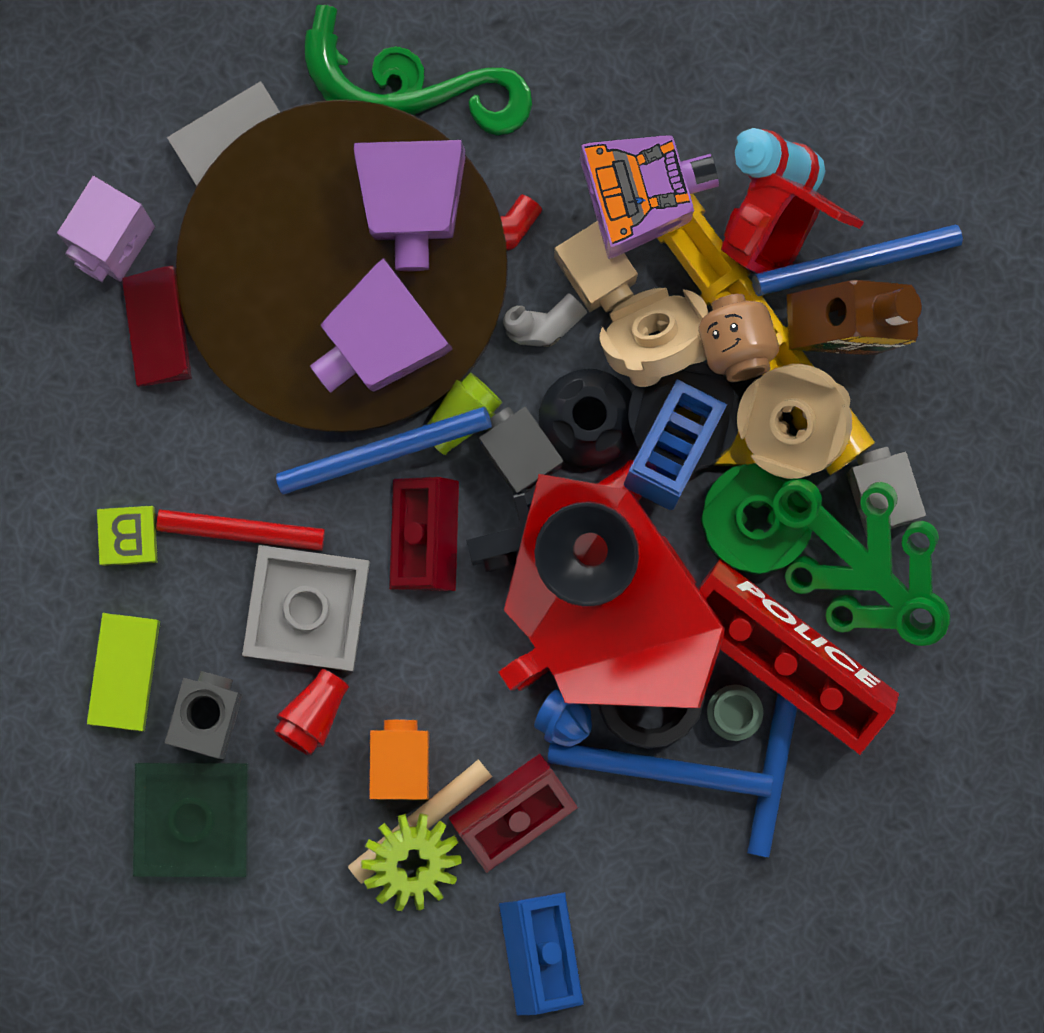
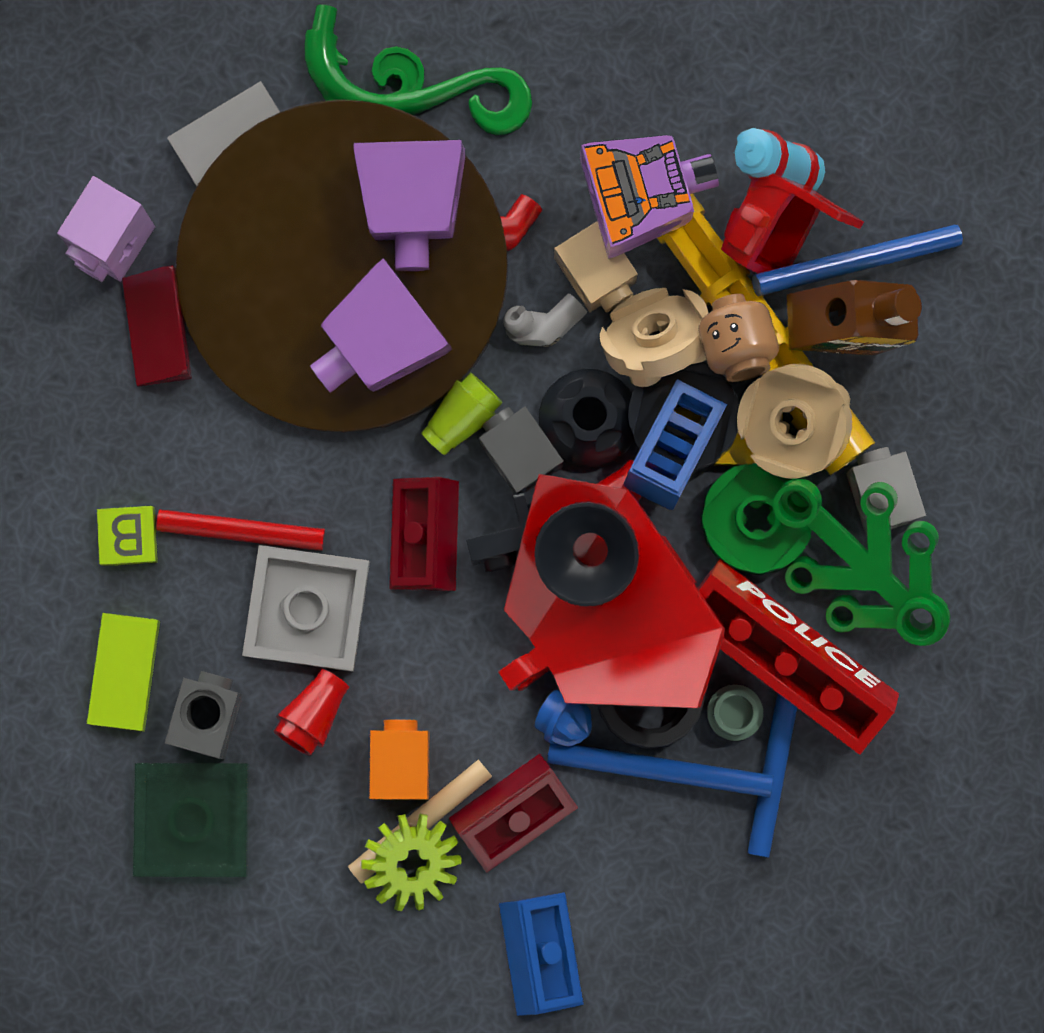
(384, 450): blue bar -> none

